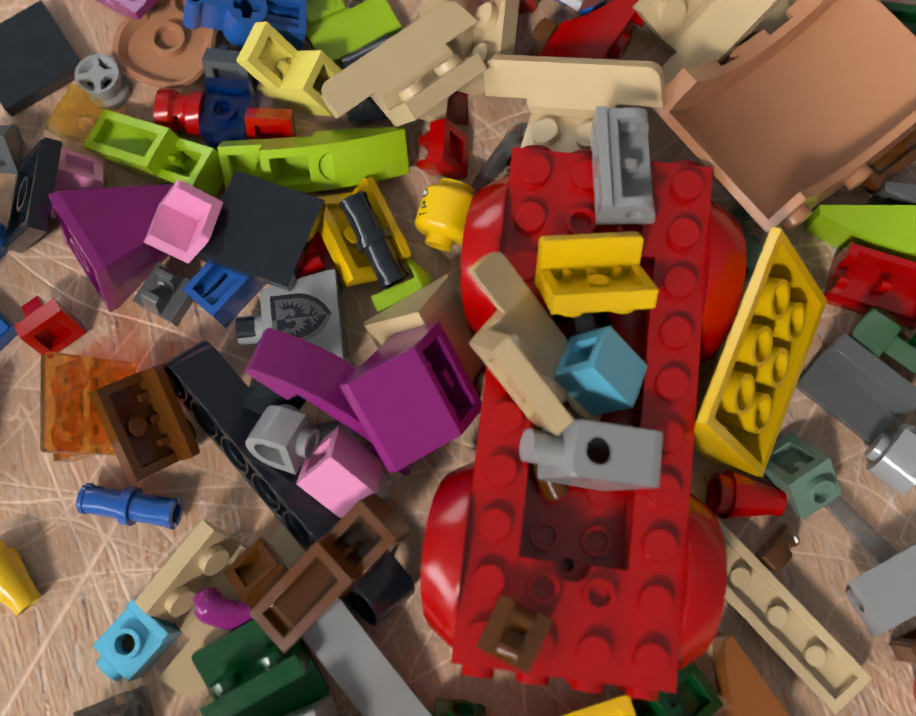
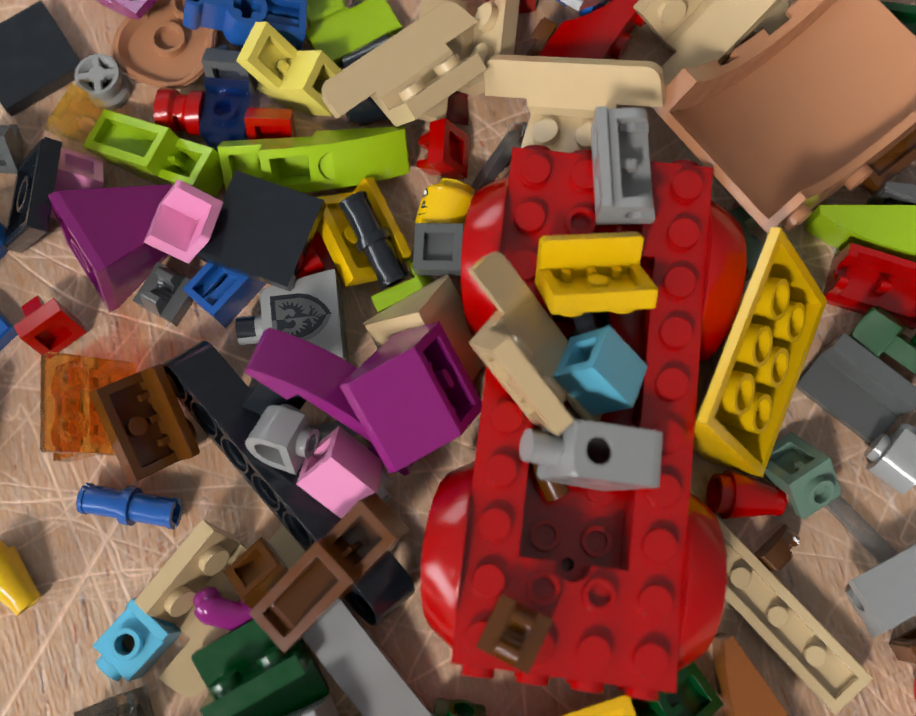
(438, 249): none -> dark grey tile

